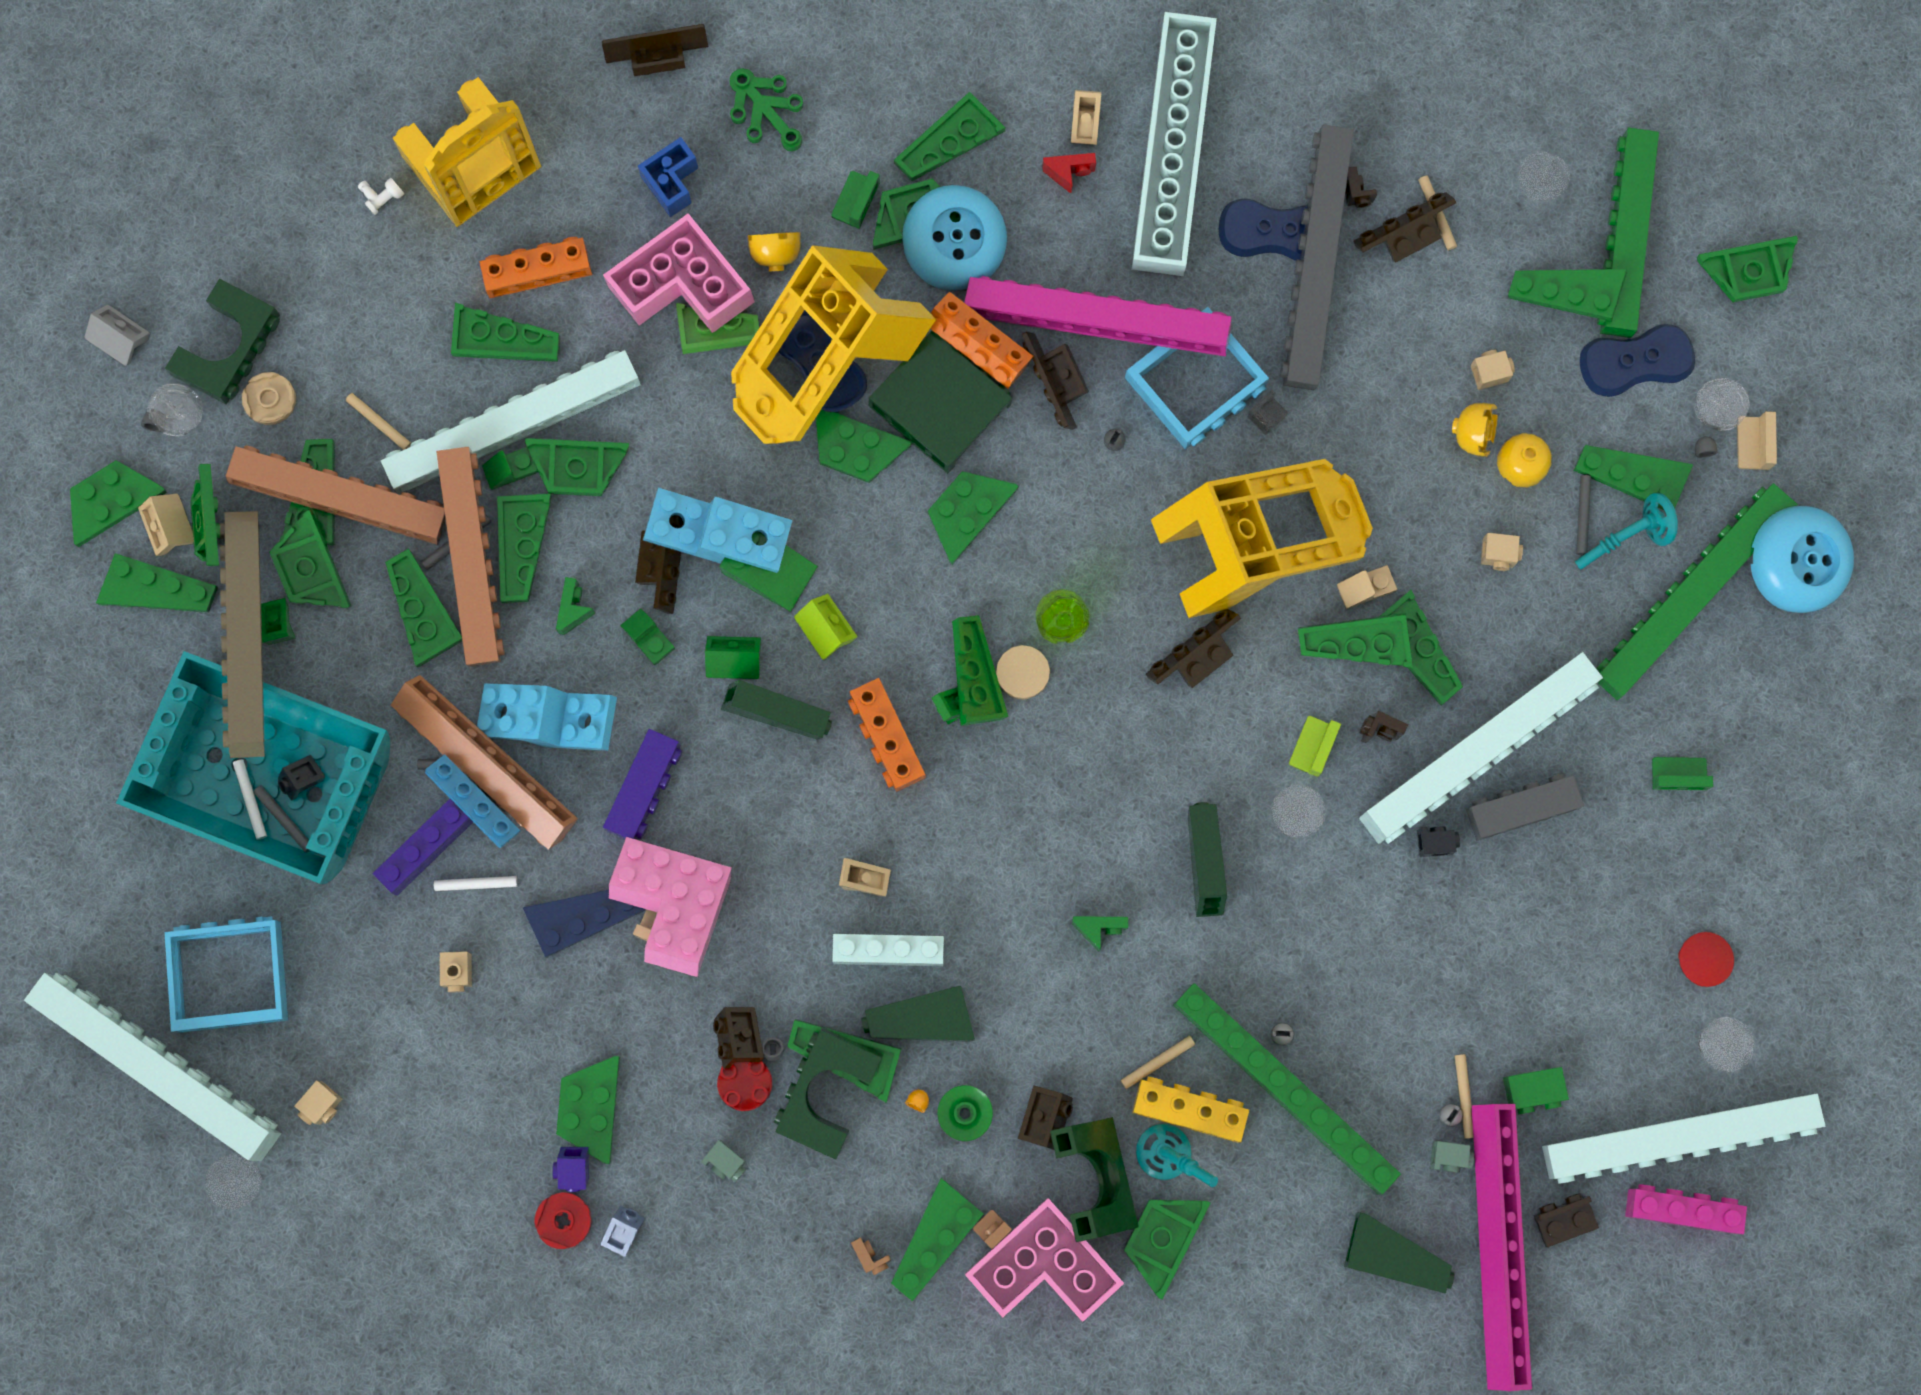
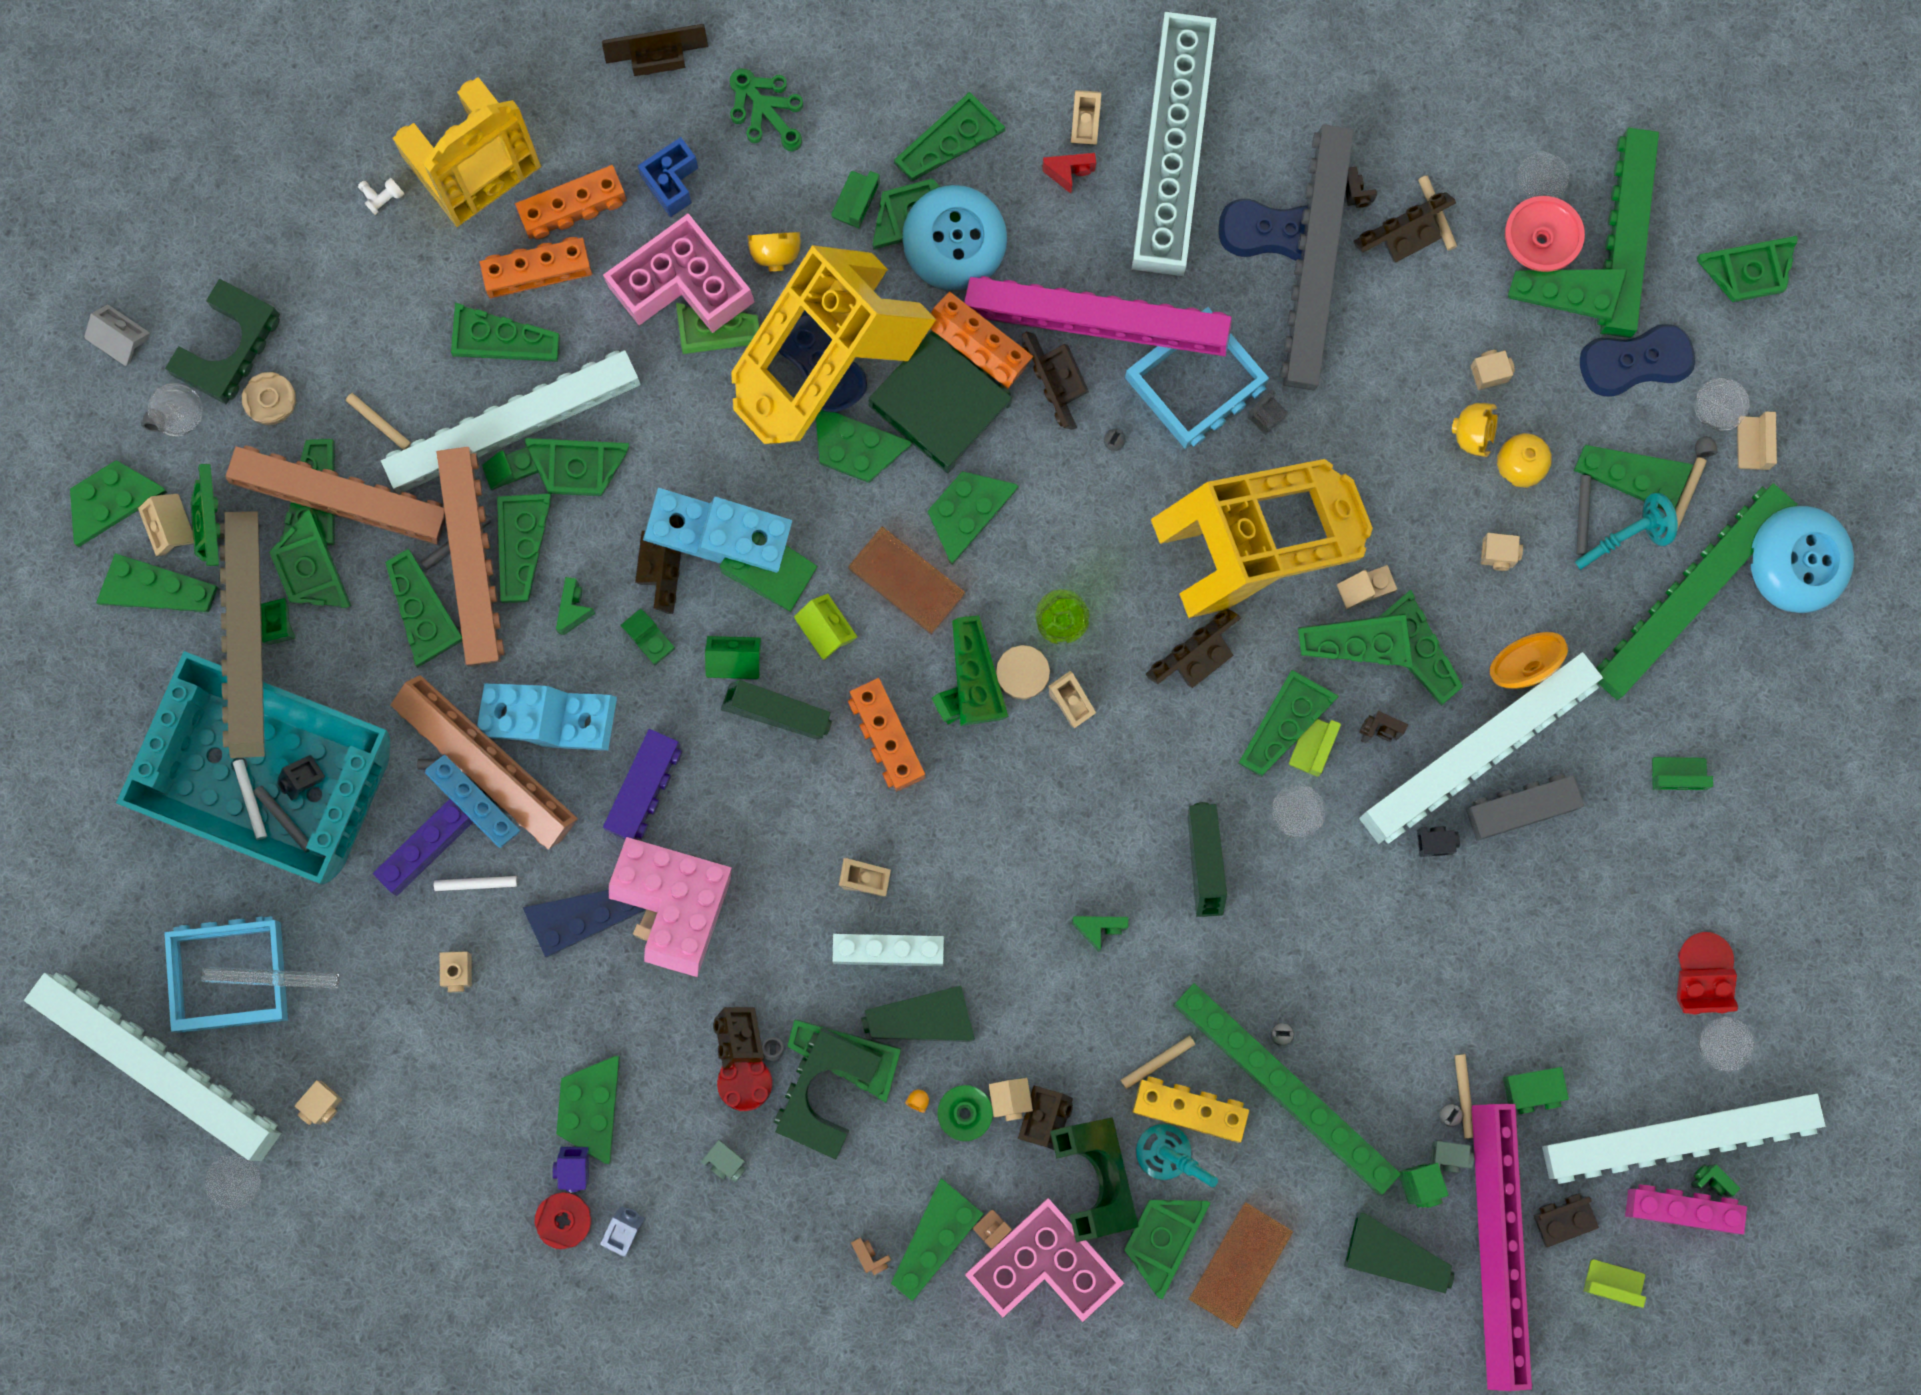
(270, 977): none -> clear axle
(571, 202): none -> orange brick
(906, 580): none -> clear orange plate
(1010, 1098): none -> tan brick
(1071, 699): none -> tan slope
(1240, 1265): none -> clear orange plate
(1288, 718): none -> green wing
(1423, 1185): none -> green brick
(1529, 660): none -> light orange dish
(1550, 220): none -> coral dish
(1615, 1283): none -> lime panel
(1689, 488): none -> tan bar
(1707, 991): none -> red bracket
(1720, 1181): none -> green bracket

